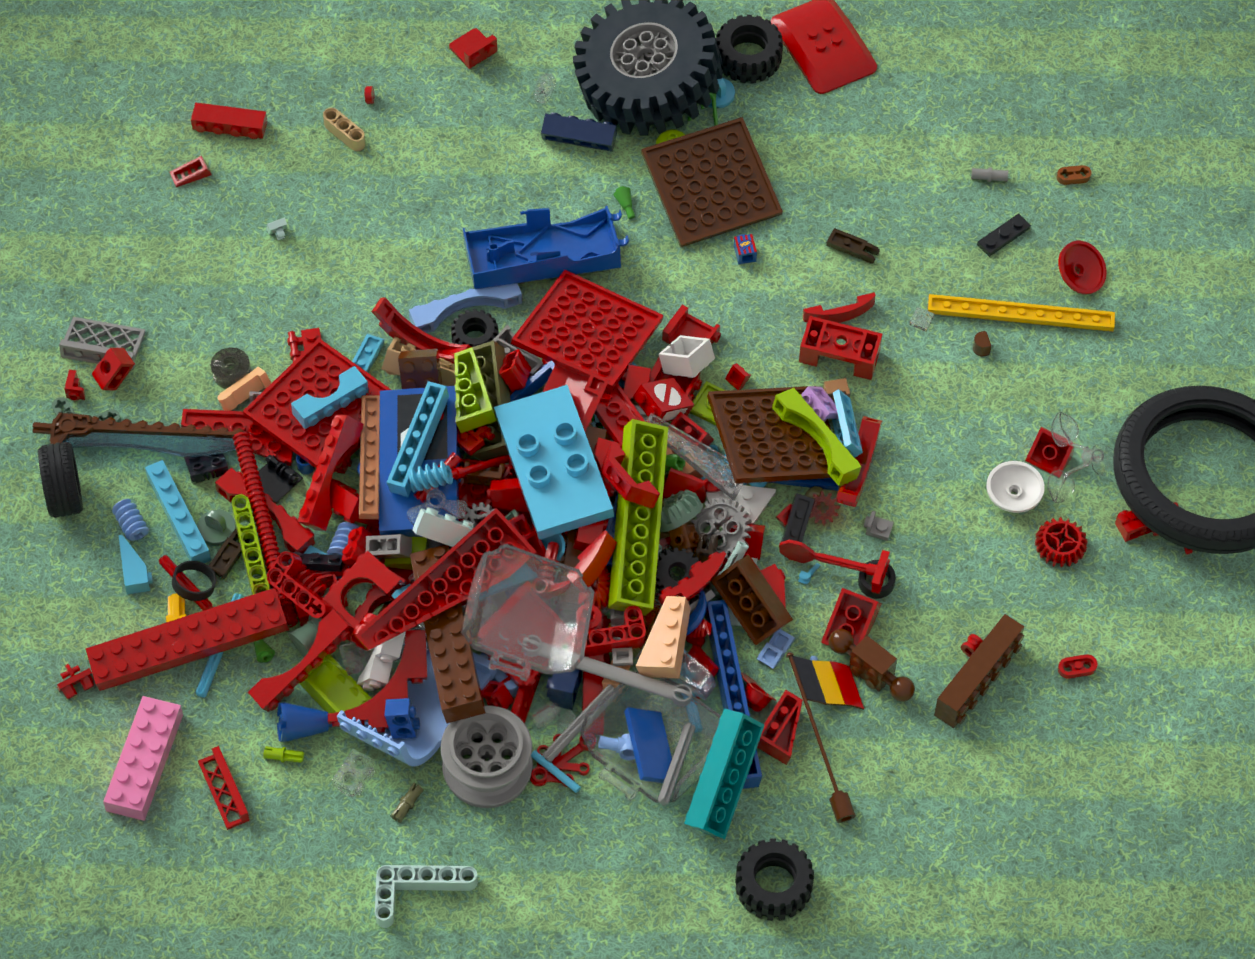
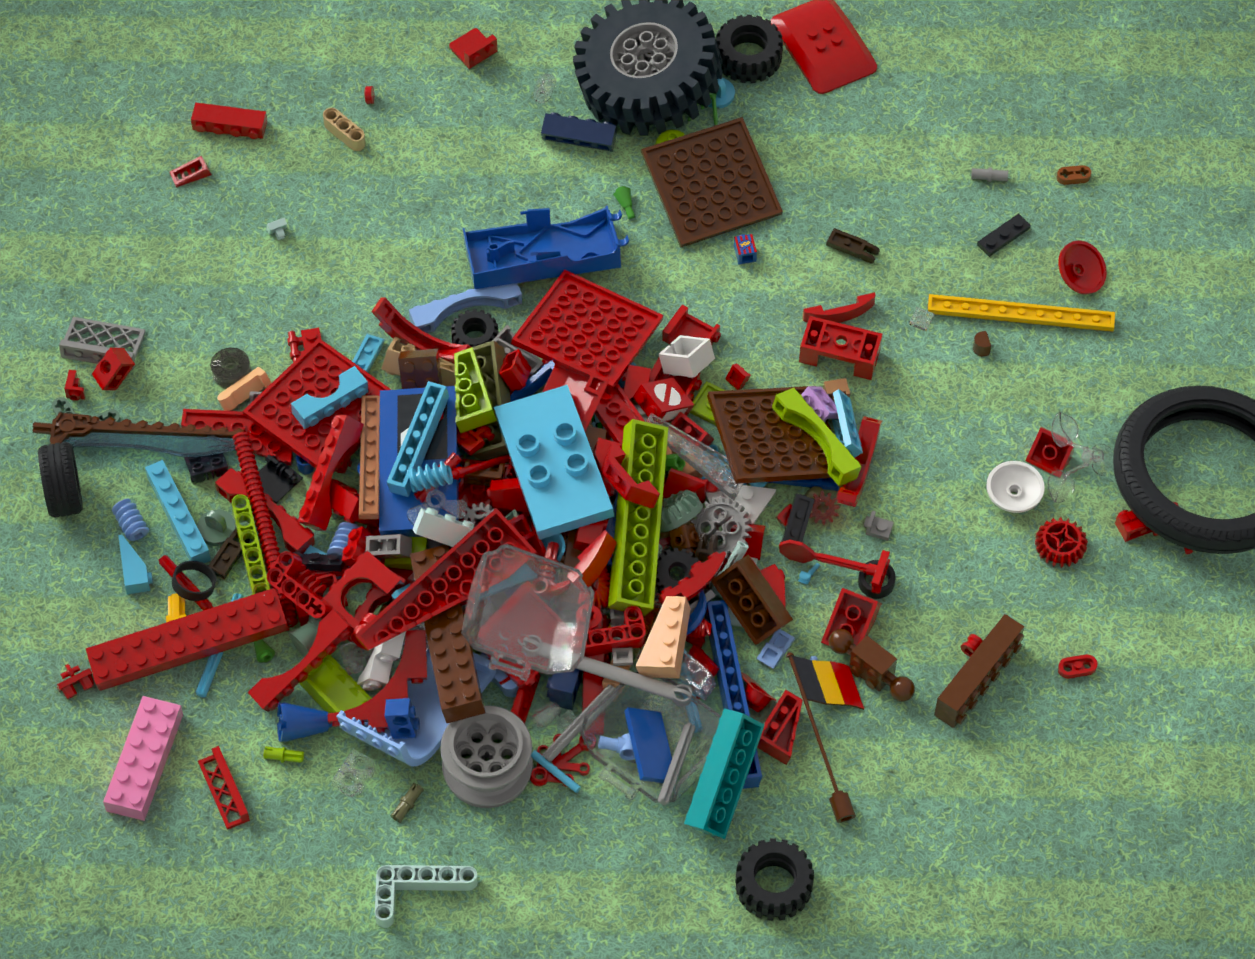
(497, 694): red brick -> none

